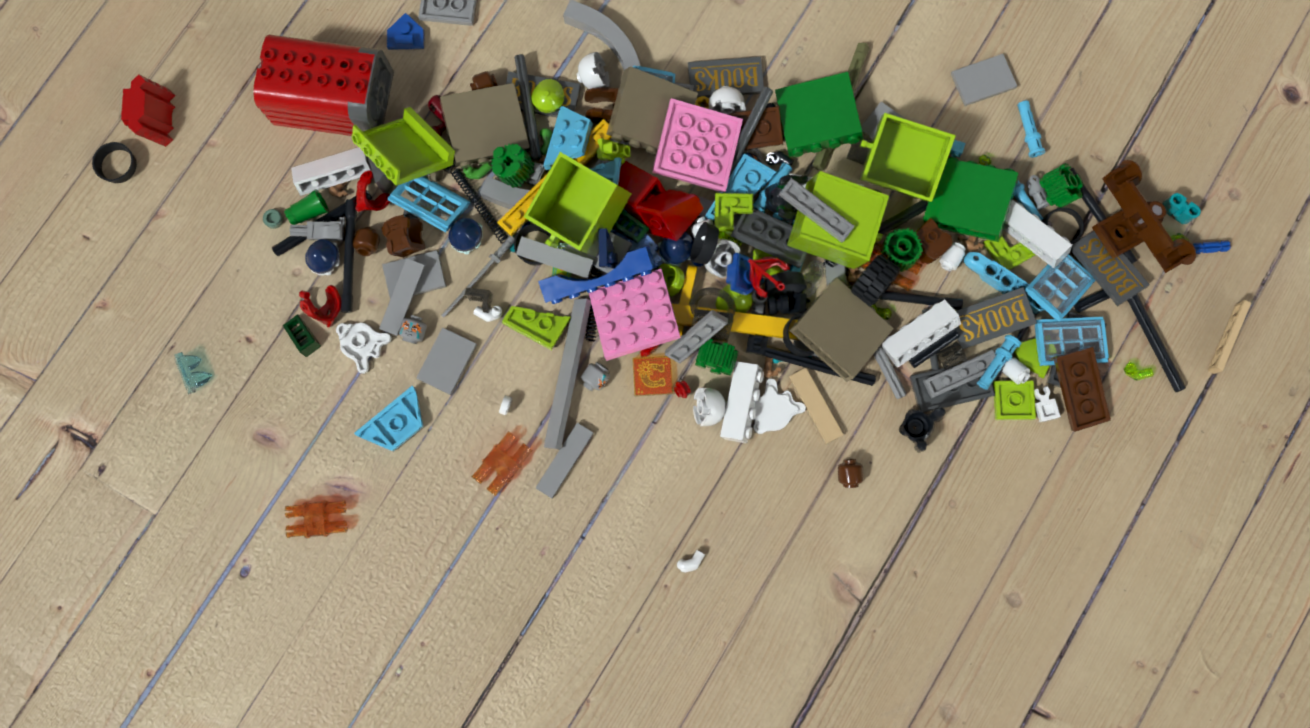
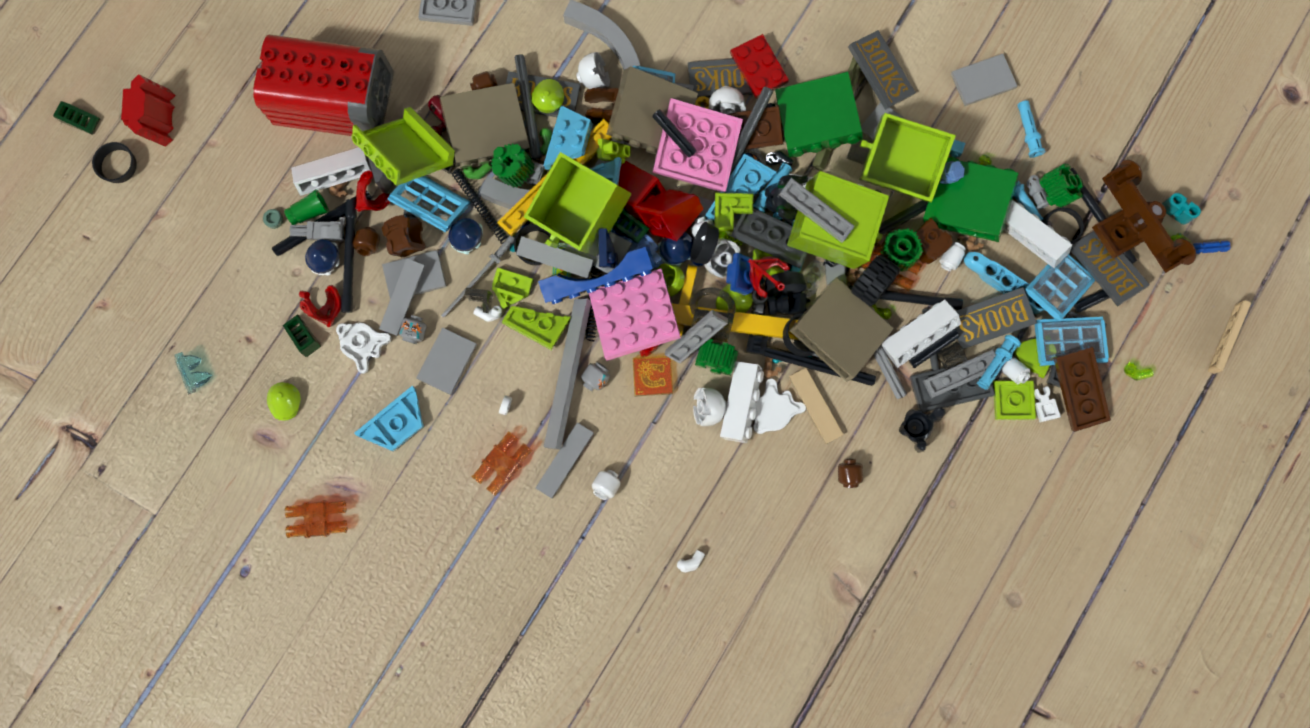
(65, 111): none -> dark green slope
(283, 401): none -> lime hat
(405, 34): blue plate -> none
(436, 176): dark tan plate -> none
(511, 287): none -> lime slope
(606, 484): none -> white head
(674, 133): none -> black axle
(682, 389): red plate -> none
(759, 65): none -> red plate
(881, 69): none -> dark grey tile
(952, 172): none -> medium blue piece
(1008, 256): lime tile -> none
(1156, 343): black axle -> none

